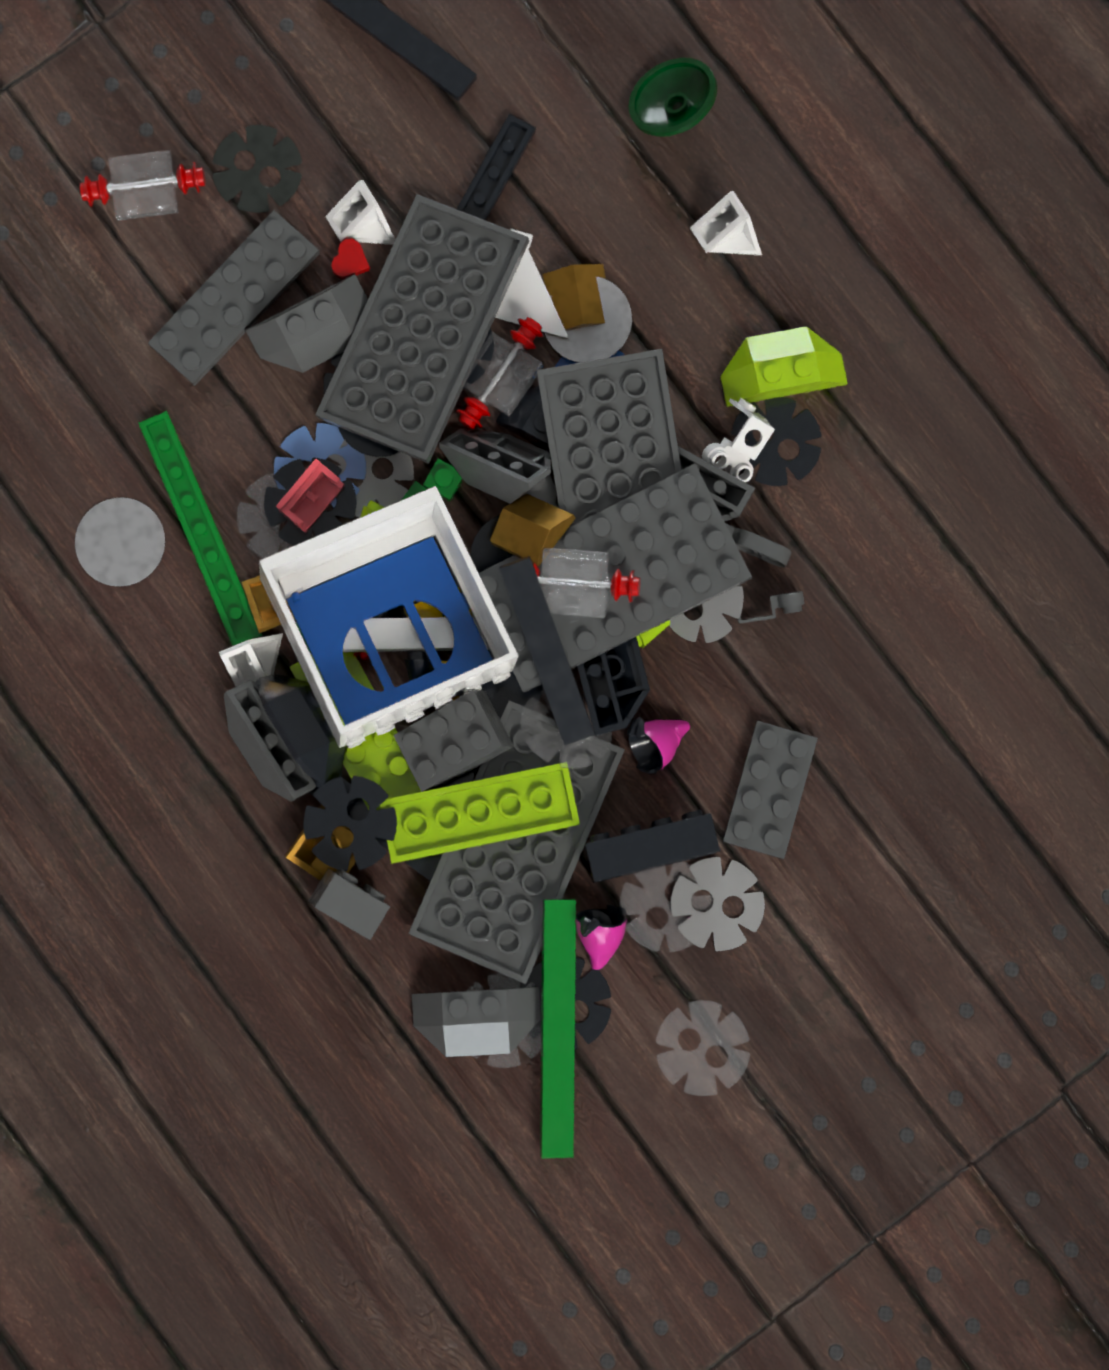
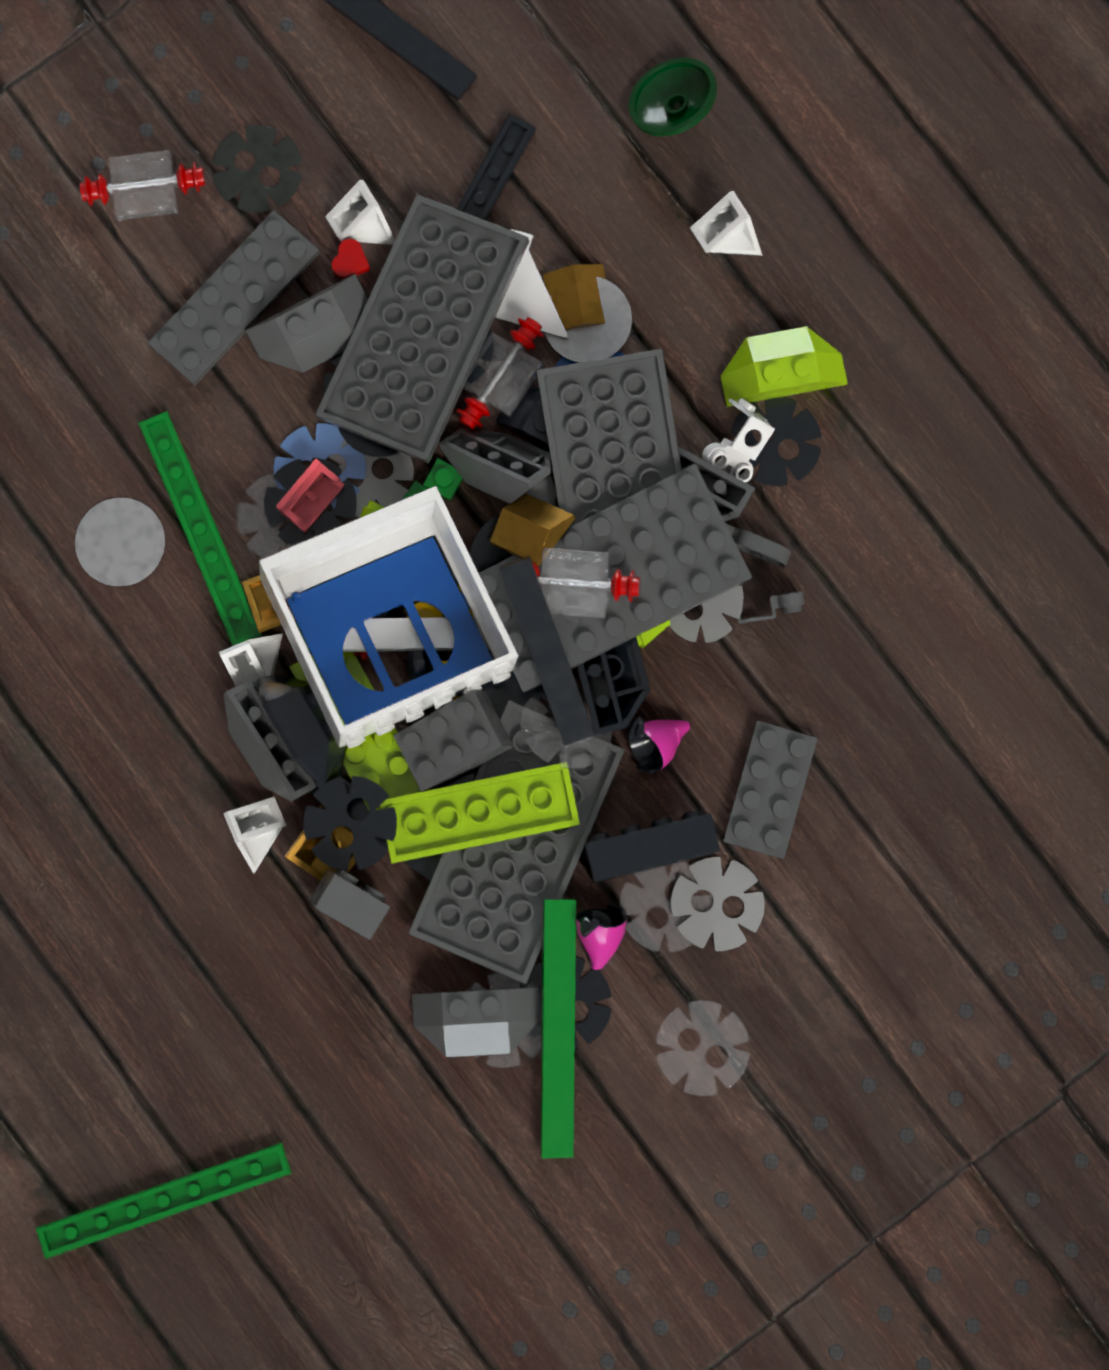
(163, 1200): none -> green tile
(255, 829): none -> white slope

